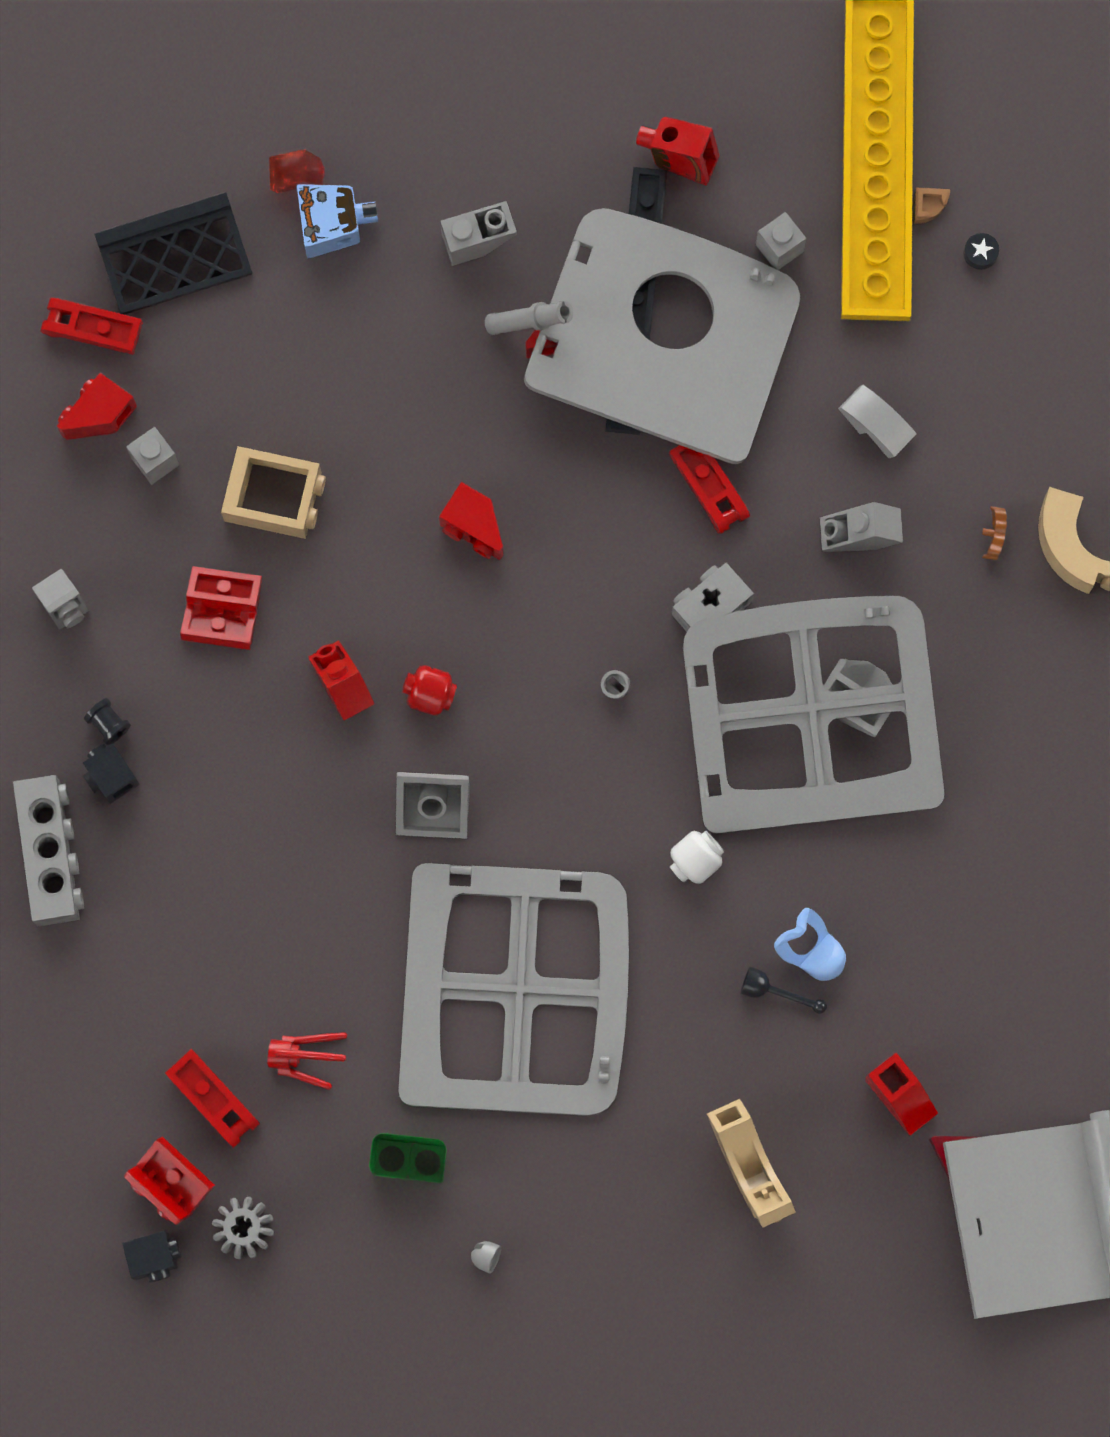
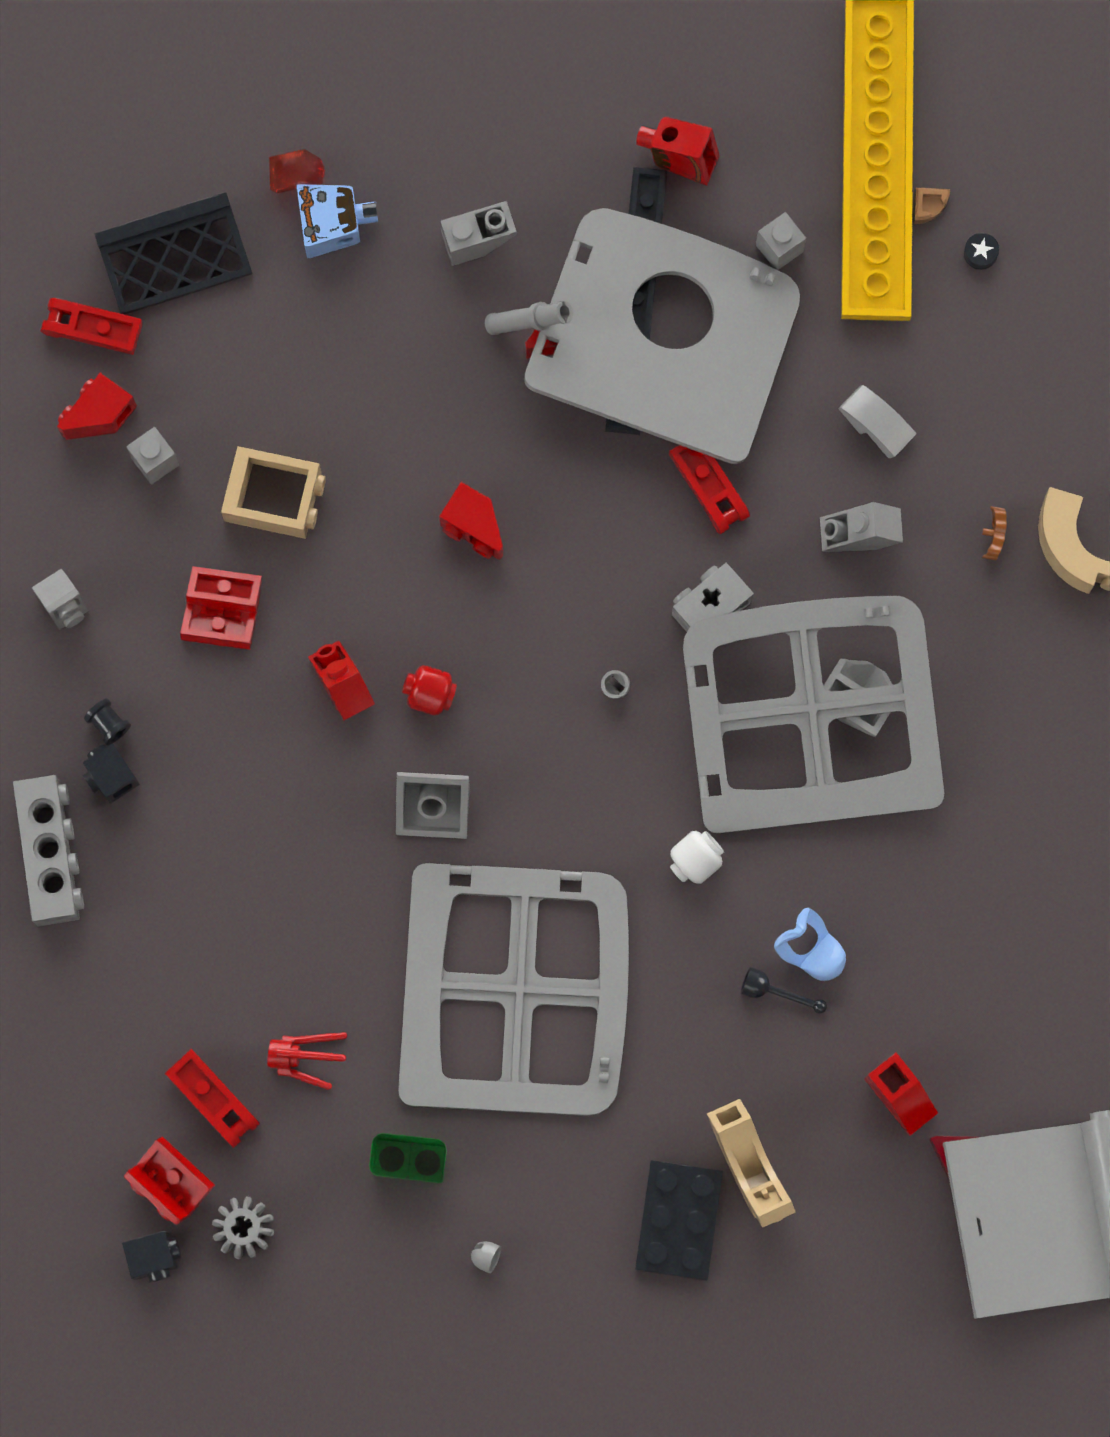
(679, 1220): none -> black plate

